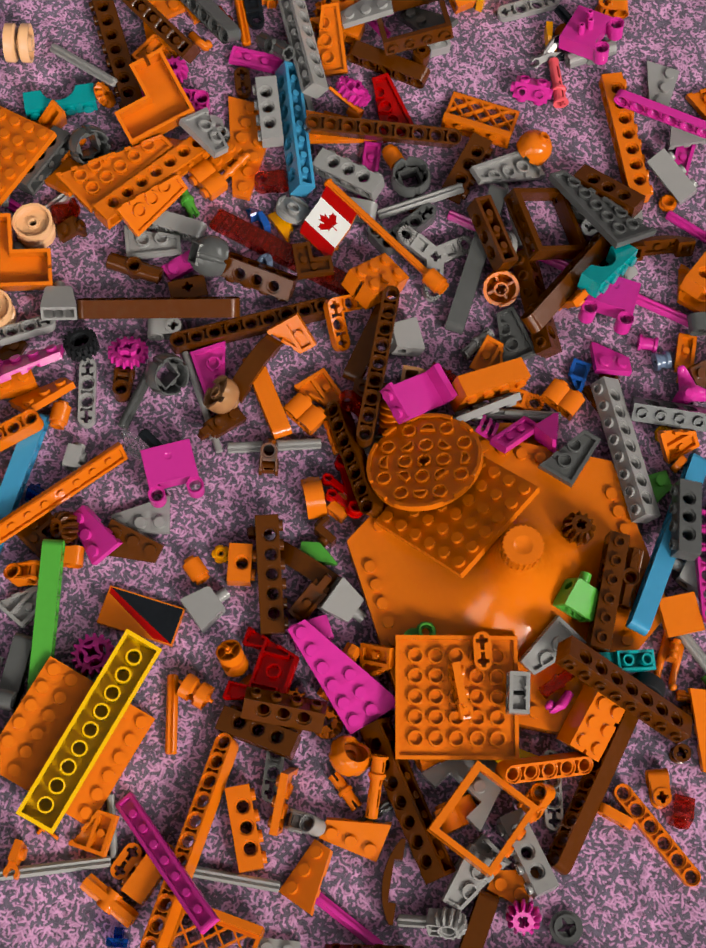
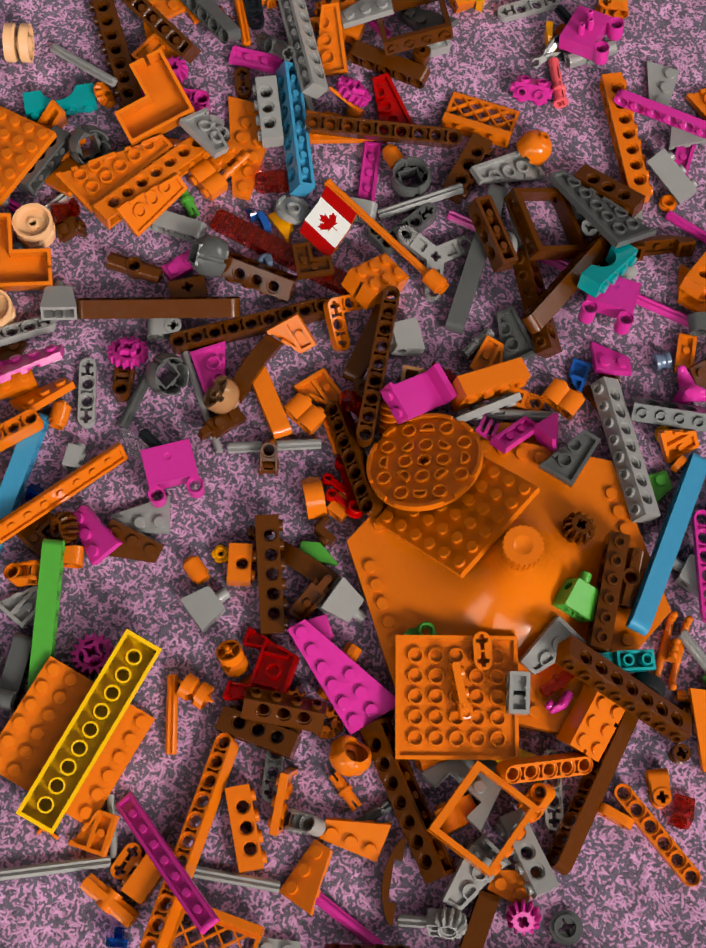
(17, 854): orange plate -> none
(84, 351): black tyre -> none
(141, 615): tile -> none
(151, 244): light grey wing -> none
(198, 41): orange arm -> none
(369, 189): light grey brick -> none
(376, 658): orange wing -> none
(376, 776): orange pin -> none
(501, 288): orange cylinder -> none
(576, 299): orange hinge -> none
(647, 343): dark pink bush -> none
(680, 615): orange tile -> none
(691, 529): dark grey brick -> none

